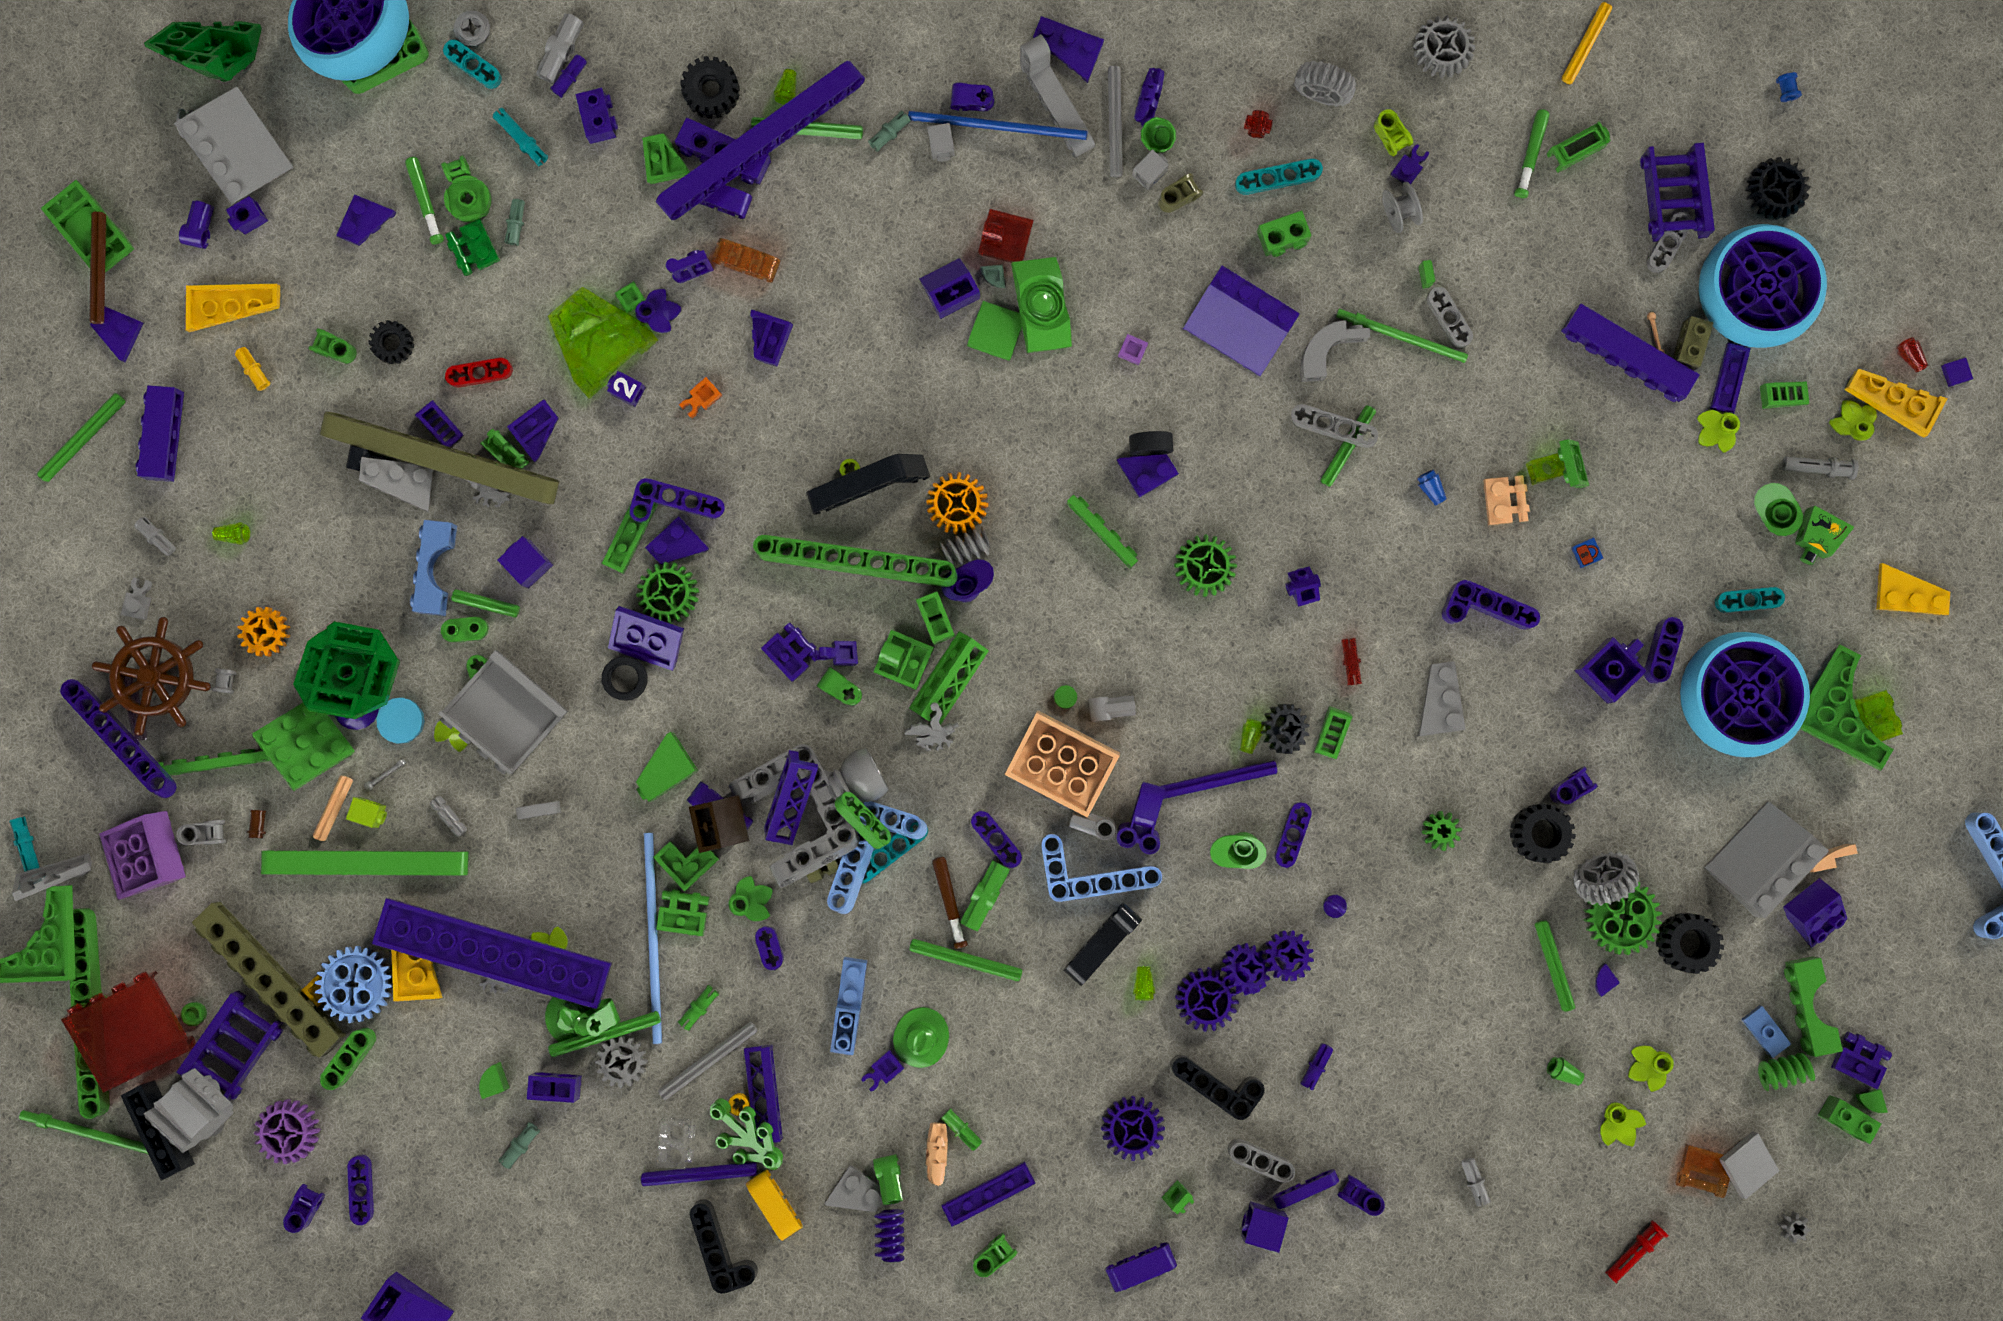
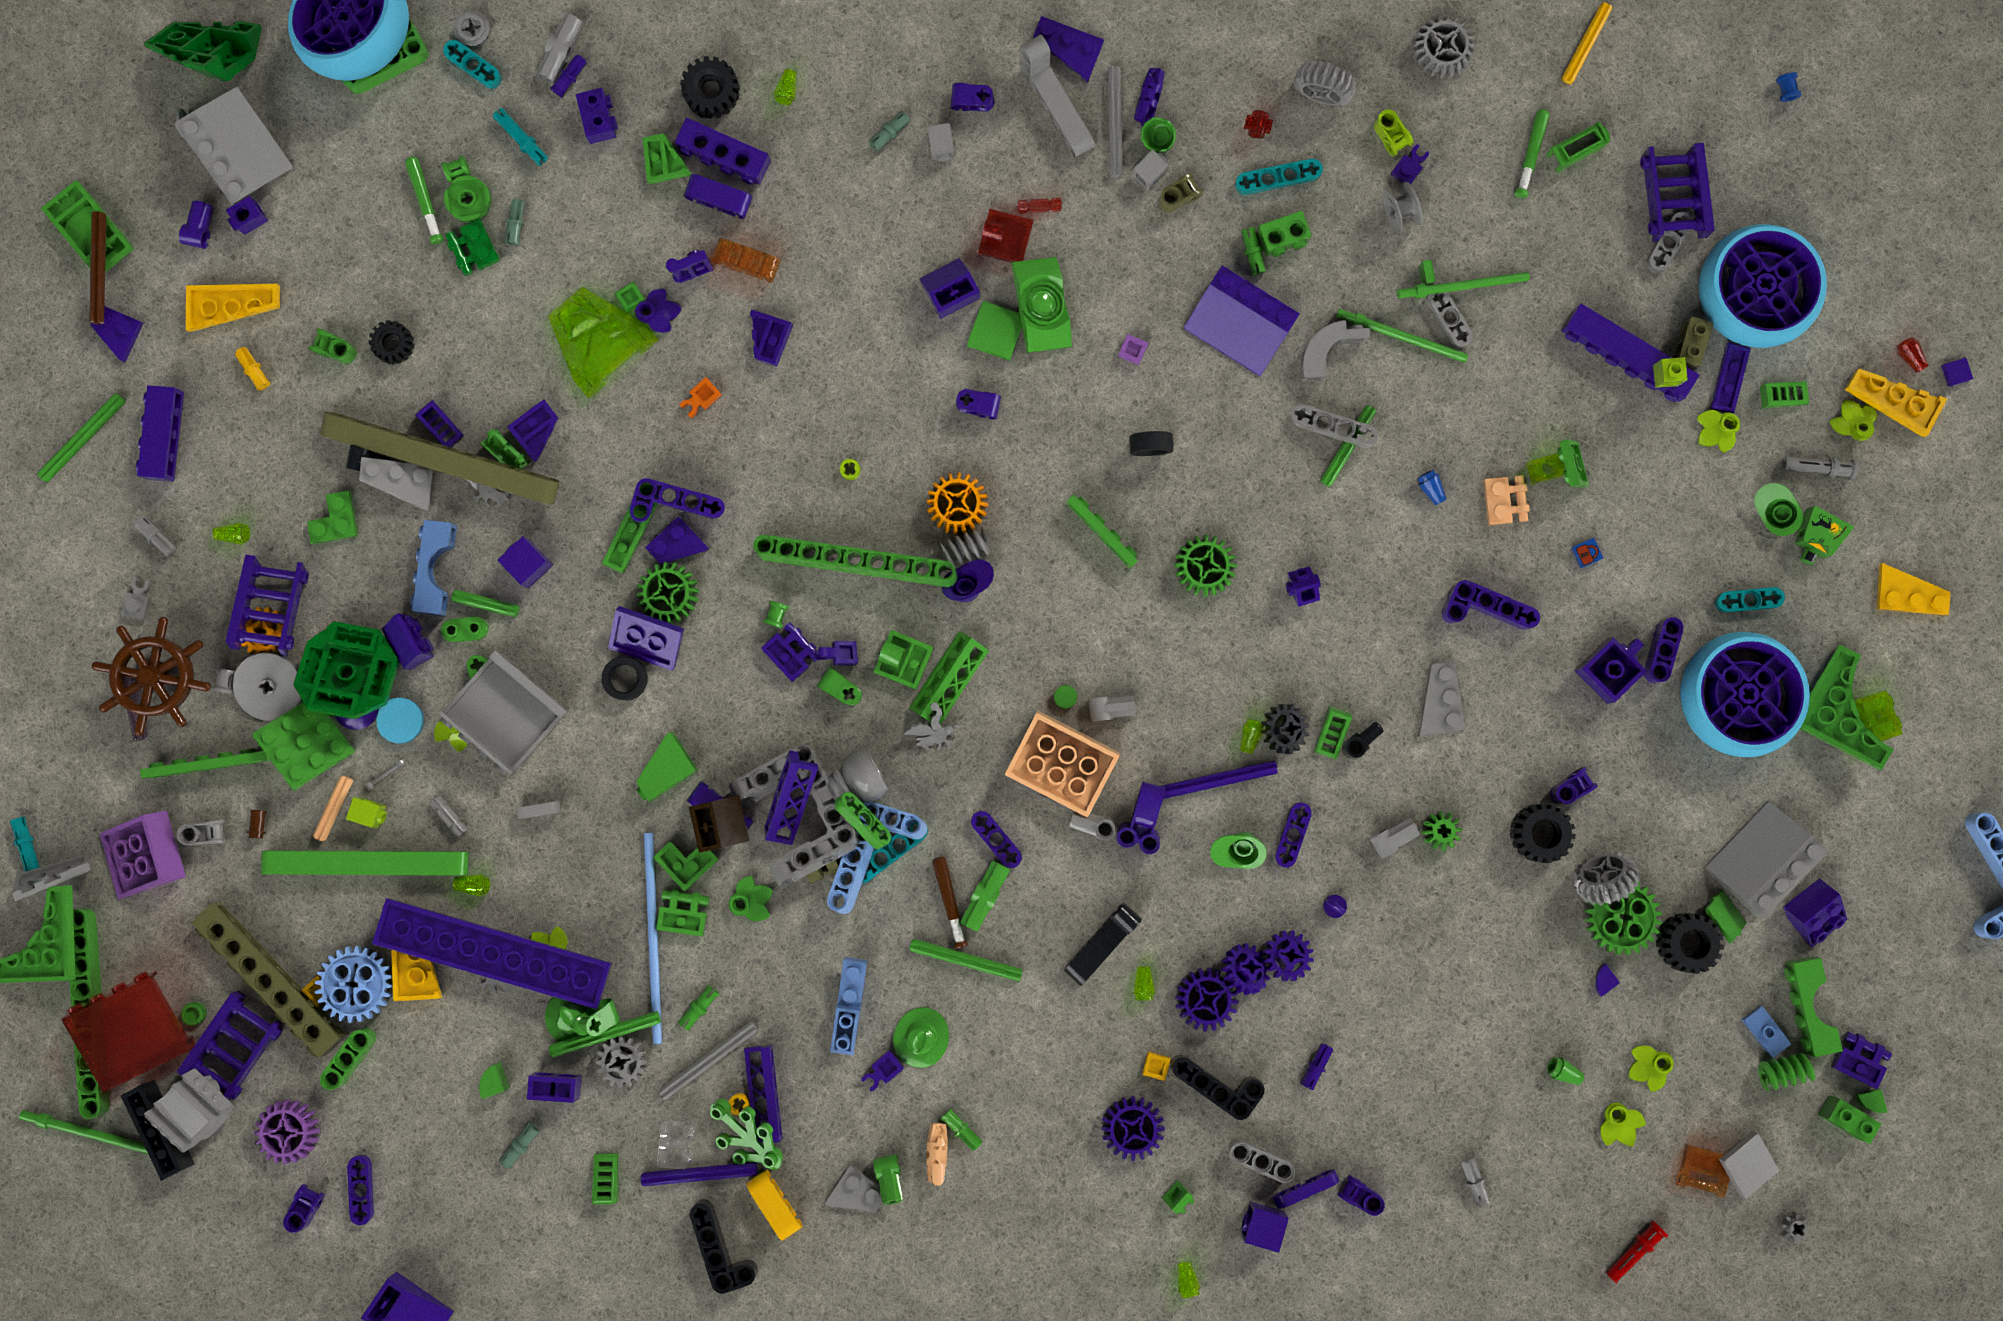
(125, 745): dark purple beam -> none
(247, 591): none -> dark purple fence
(253, 695): none -> light grey piece
(339, 524): none -> bright green plate
(362, 220): dark purple wing -> none
(407, 641): none -> dark purple slope
(473, 884): none -> clear neon green cone
(494, 364): red beam -> none
(614, 1188): none -> bright green slope
(625, 388): dark purple brick -> none
(760, 140): dark purple beam -> none
(774, 945): dark purple beam -> none
(775, 614): none -> bright green bush
(825, 129): bright green axle -> none
(868, 479): black beam -> none
(890, 1235): dark purple piece -> none
(935, 618): bright green brick -> none
(983, 403): none -> dark purple piece
(988, 1194): dark purple tile -> none
(994, 274): sand green tile -> none
(994, 1255): bright green piece -> none
(998, 125): blue piece -> none
(1039, 205): none -> clear red axle
(1092, 880): light blue beam -> none
(1141, 1268): dark purple beam -> none
(1147, 472): dark purple wing -> none
(1156, 1066): none -> yellow tile
(1187, 1280): none -> clear neon green cone
(1253, 251): none -> bright green pin
(1351, 661): clear red pin -> none
(1363, 740): none -> black axle
(1391, 839): none -> light grey piece
(1422, 290): none -> bright green bar
(1555, 965): bright green axle -> none
(1651, 317): light nougat hinge -> none
(1670, 372): none -> lime brick
(1725, 916): none -> bright green piece
(1775, 170): black gear -> none
(1828, 860): light nougat slope -> none

